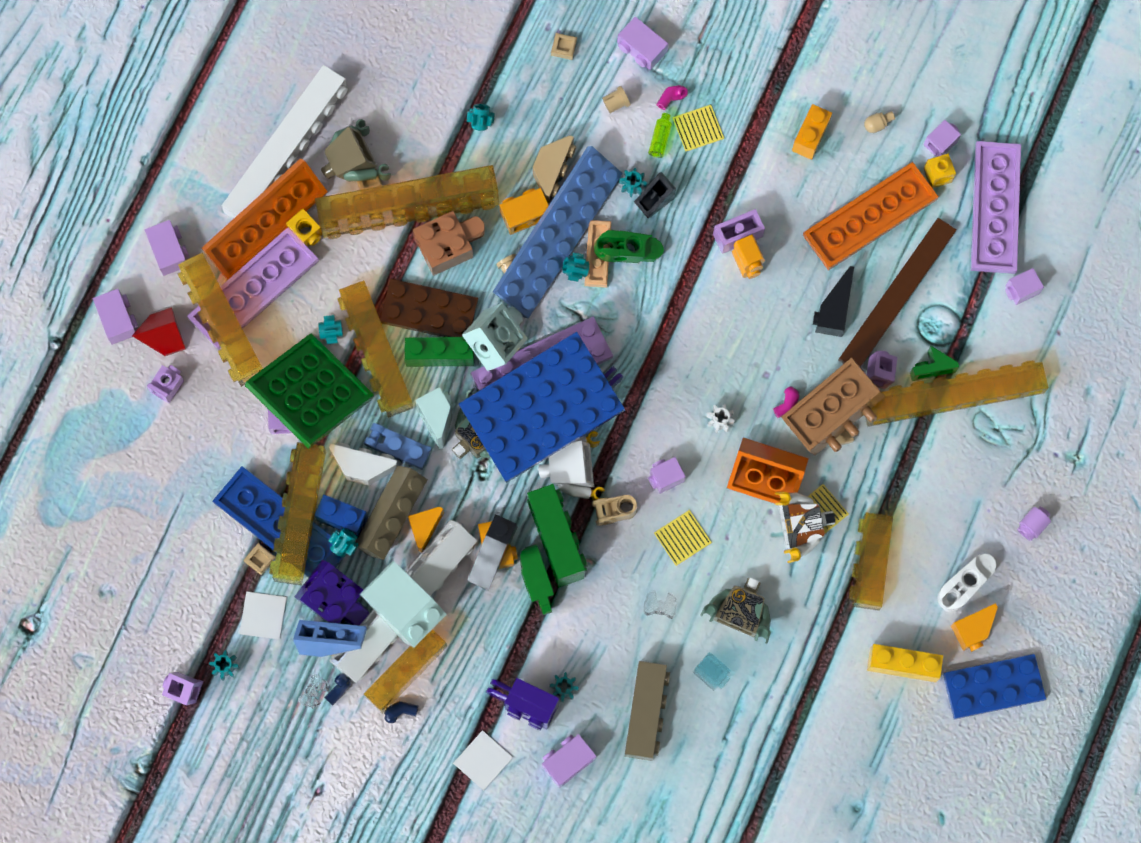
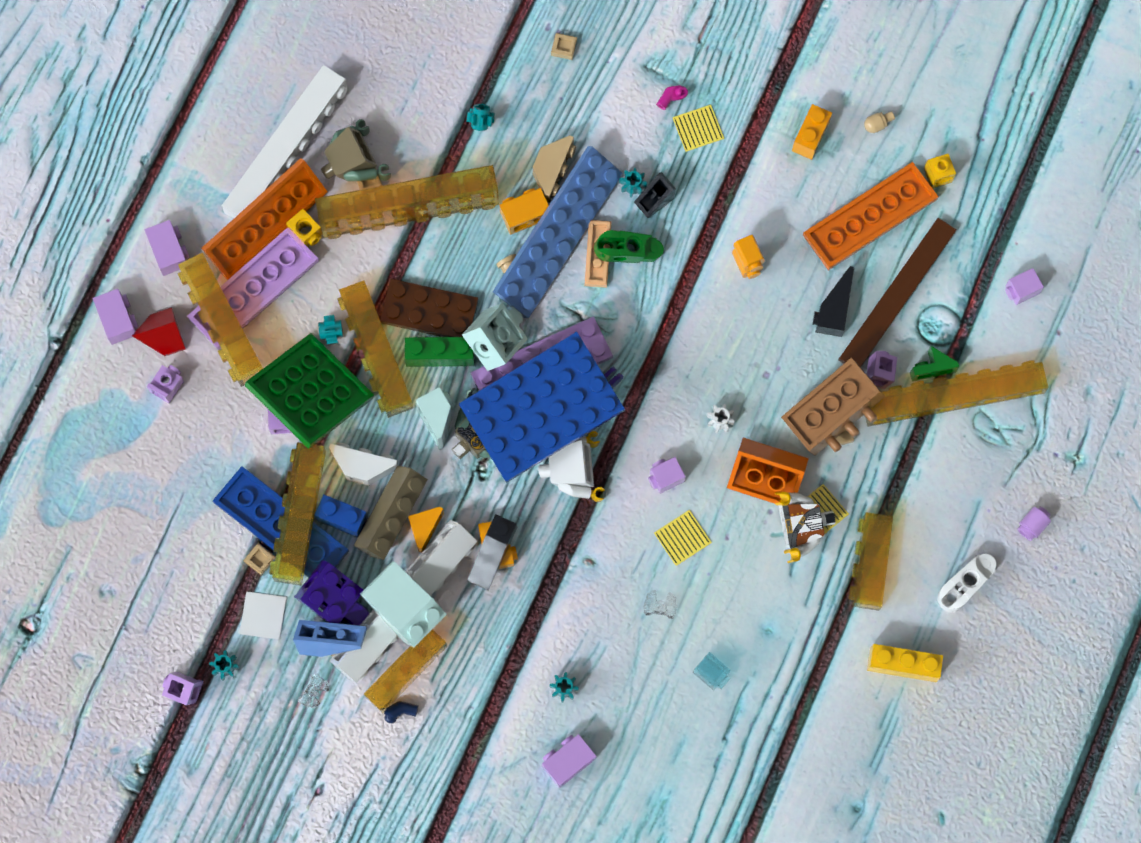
(338, 691): dark blue arm -> none
(343, 542): teal gear -> none
(398, 446): medium blue plate -> none
(446, 241): nougat brick -> none
(482, 760): white sticker -> none
(526, 702): dark purple brick -> none
(536, 577): green piece -> none
(555, 534): green brick -> none
(575, 267): teal gear -> none
(613, 510): tan piece -> none
(616, 100): tan bush -> none
(642, 43): lavender brick -> none
(645, 711): dark tan brick -> none
(660, 136): clear neon green cylinder -> none
(737, 228): lavender brick -> none
(741, 610): torso -> none
(791, 399): dark pink arm -> none
(942, 138): lavender brick -> none
(974, 628): light orange slope -> none
(994, 686): blue plate -> none
(995, 207): lavender plate -> none

